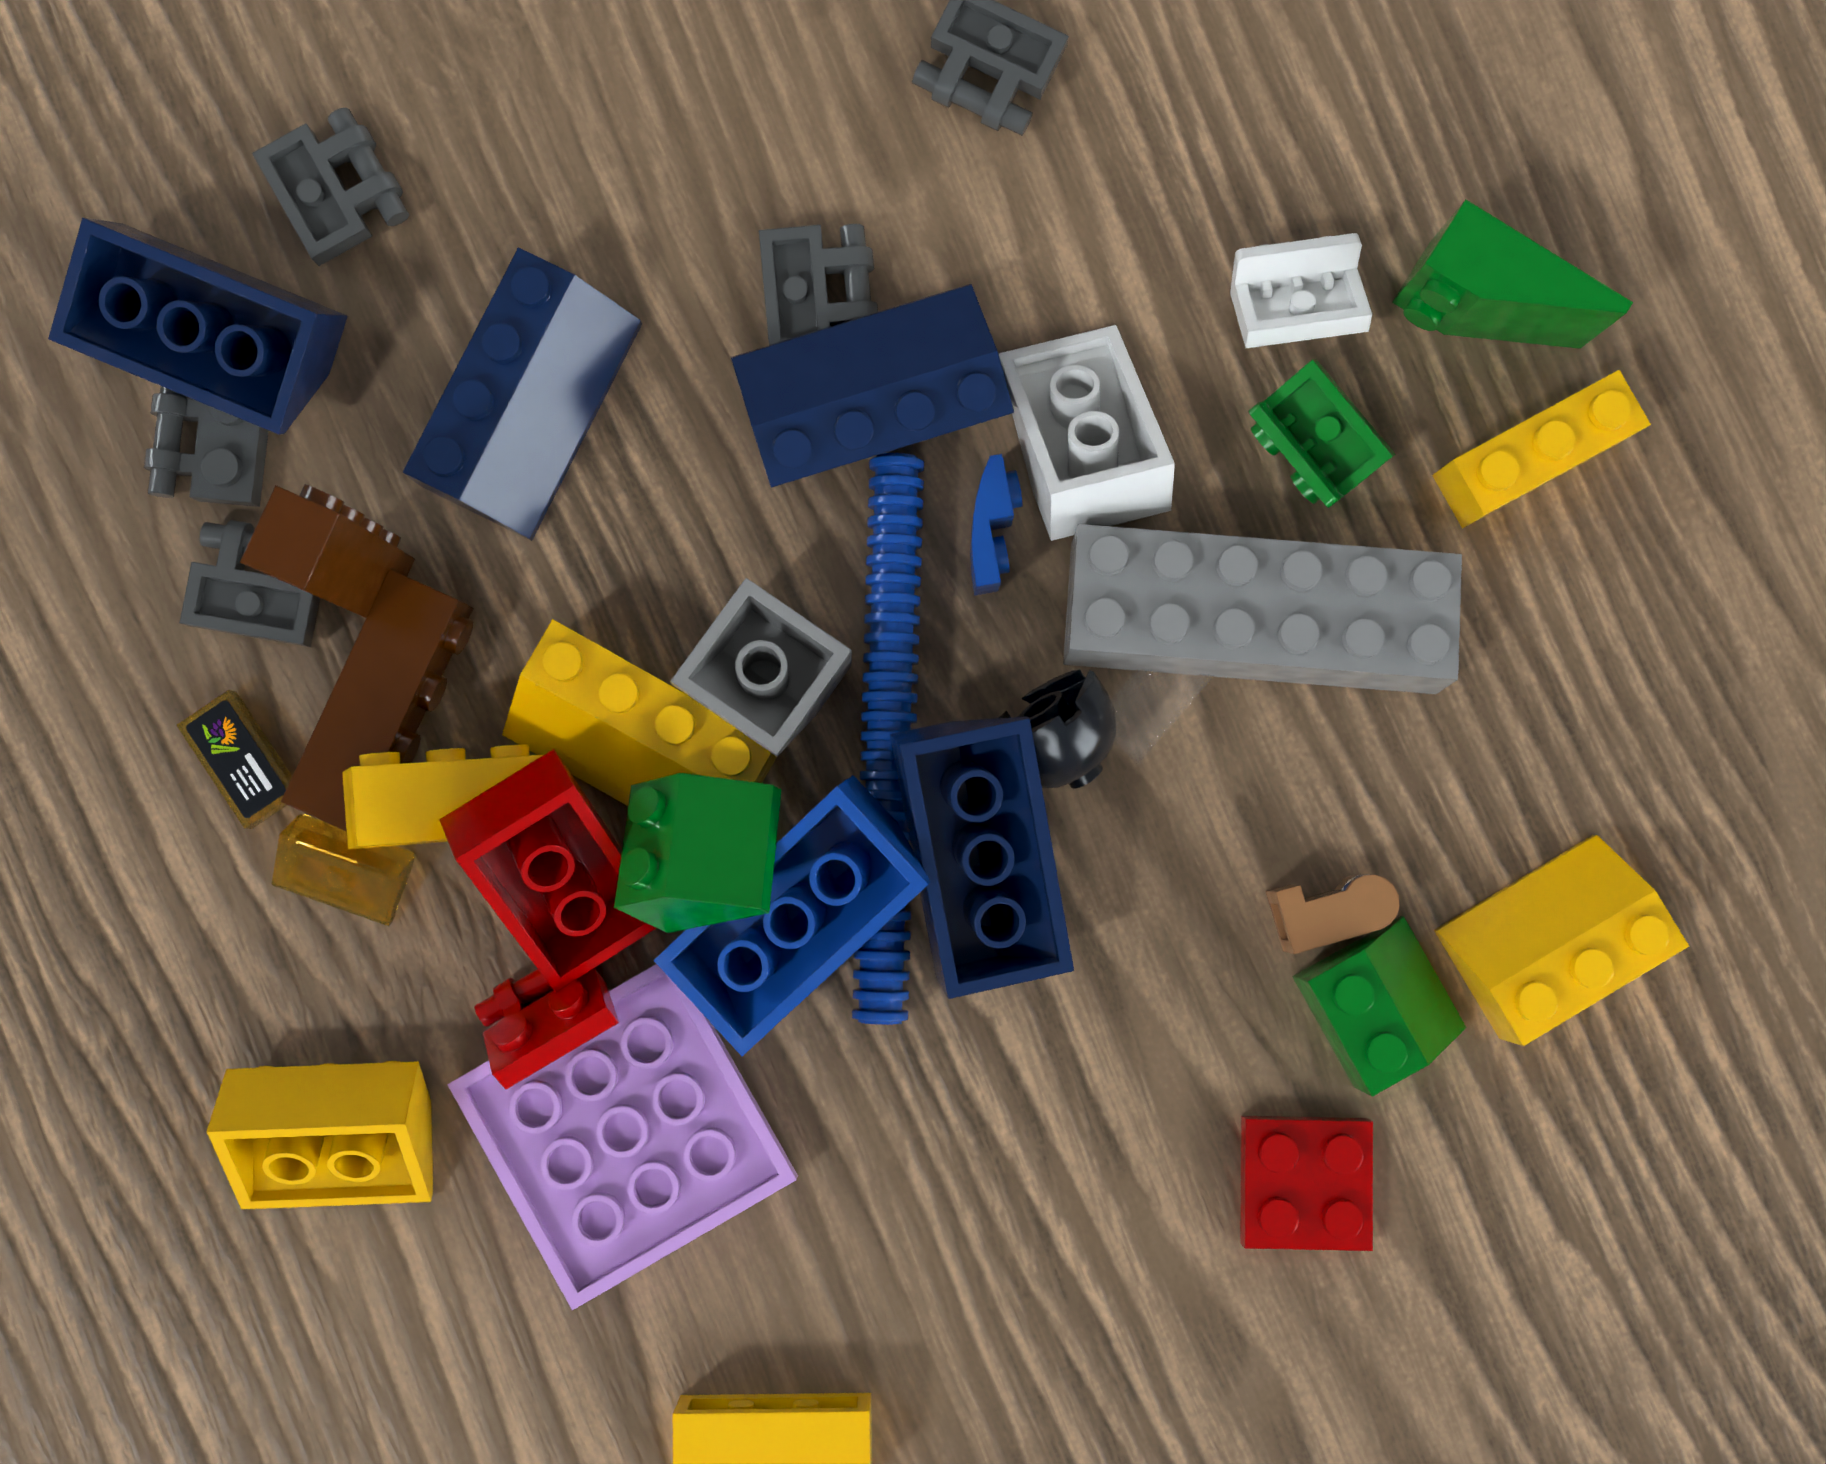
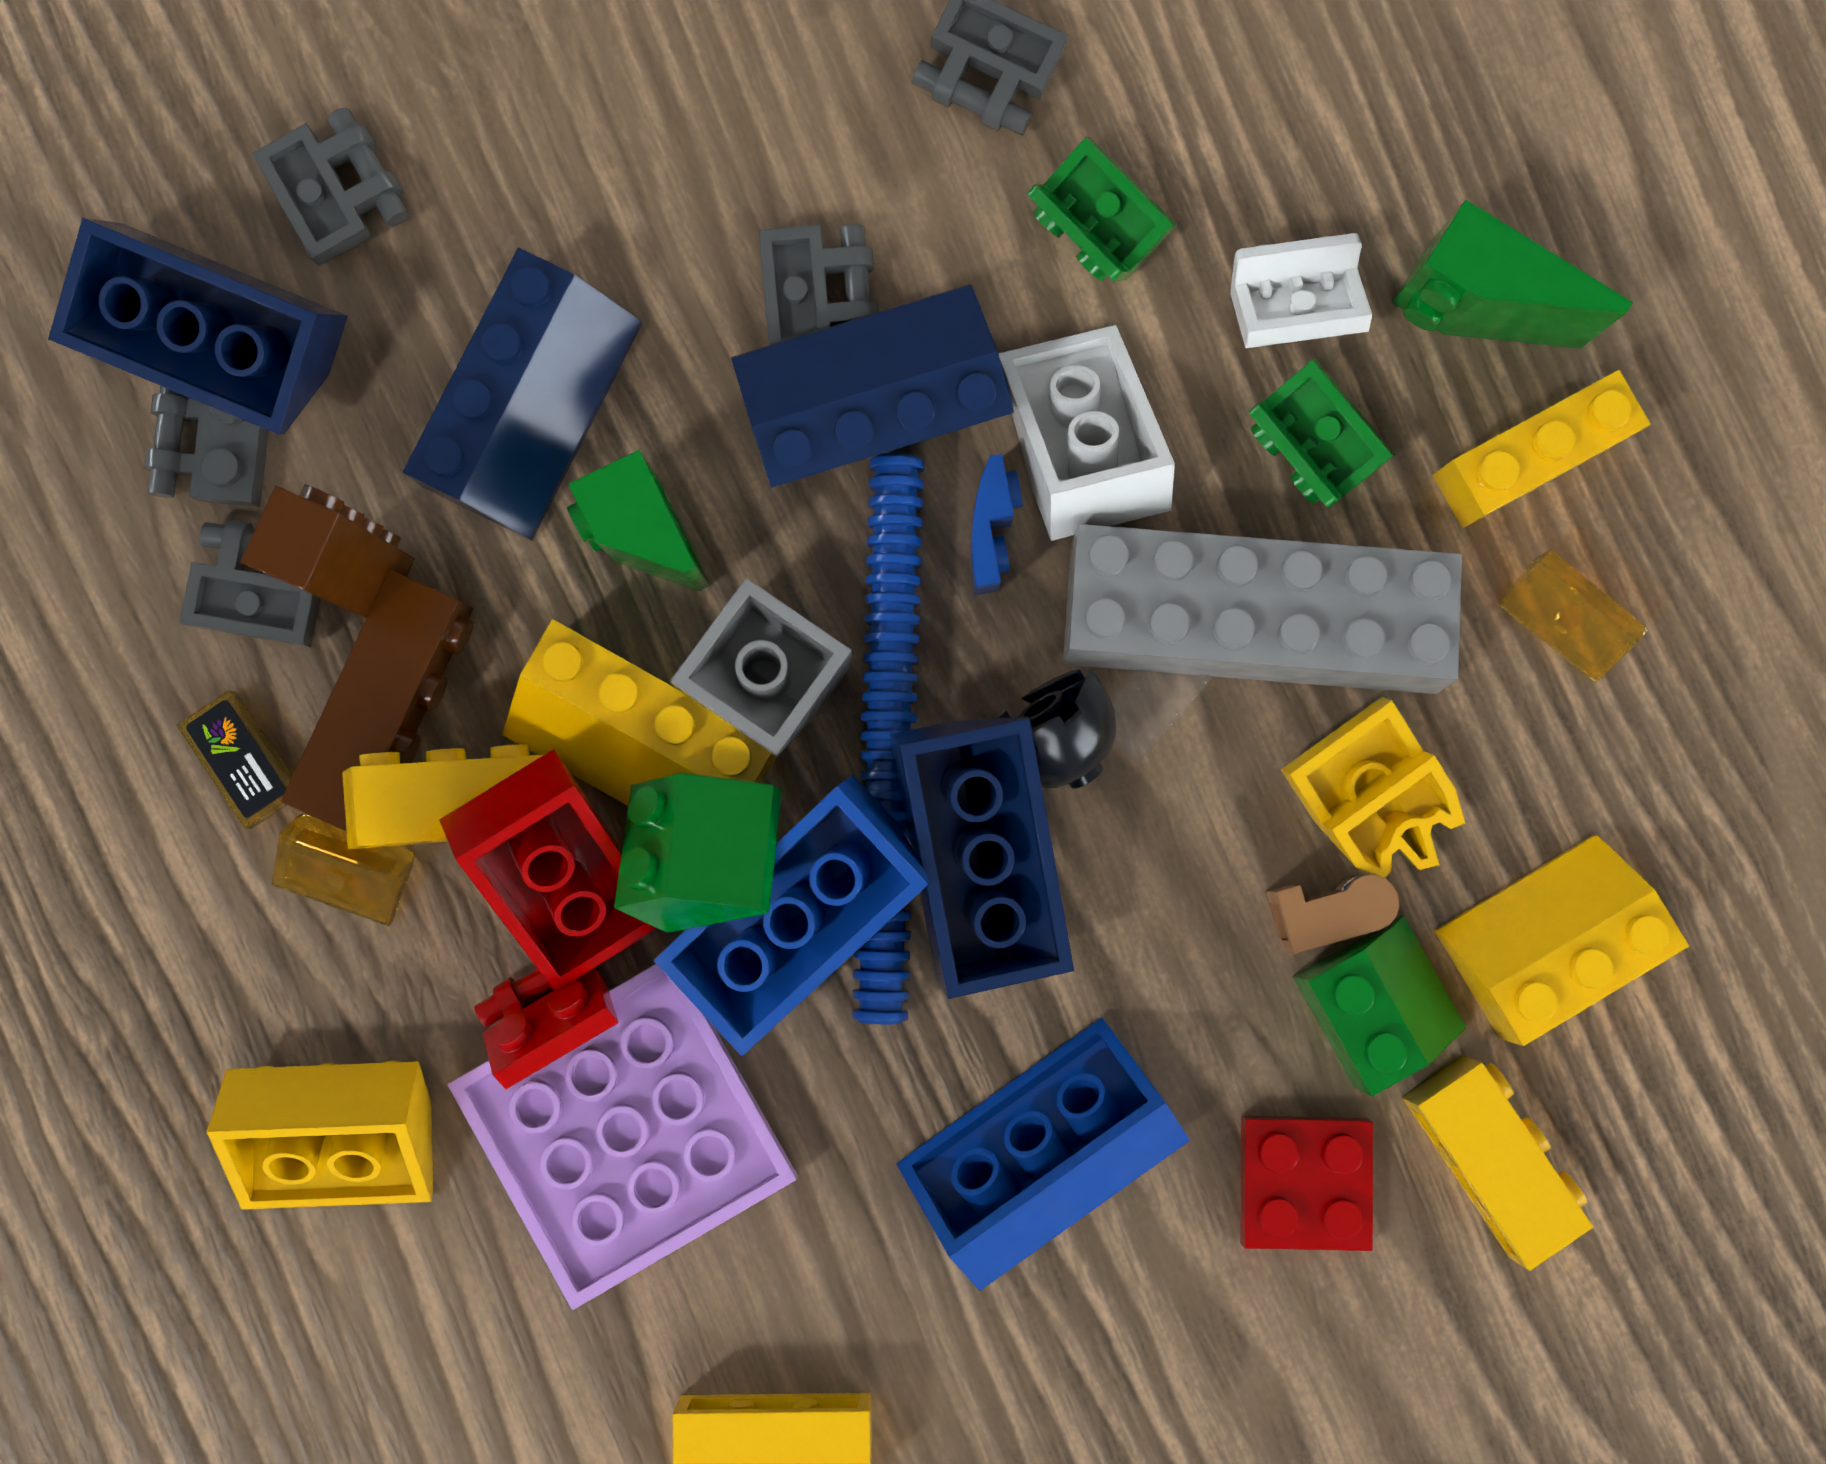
(633, 521): none -> green slope
(1041, 1154): none -> blue slope
(1101, 212): none -> green bracket
(1376, 790): none -> yellow plate
(1500, 1161): none -> yellow brick
(1572, 615): none -> clear yellow slope

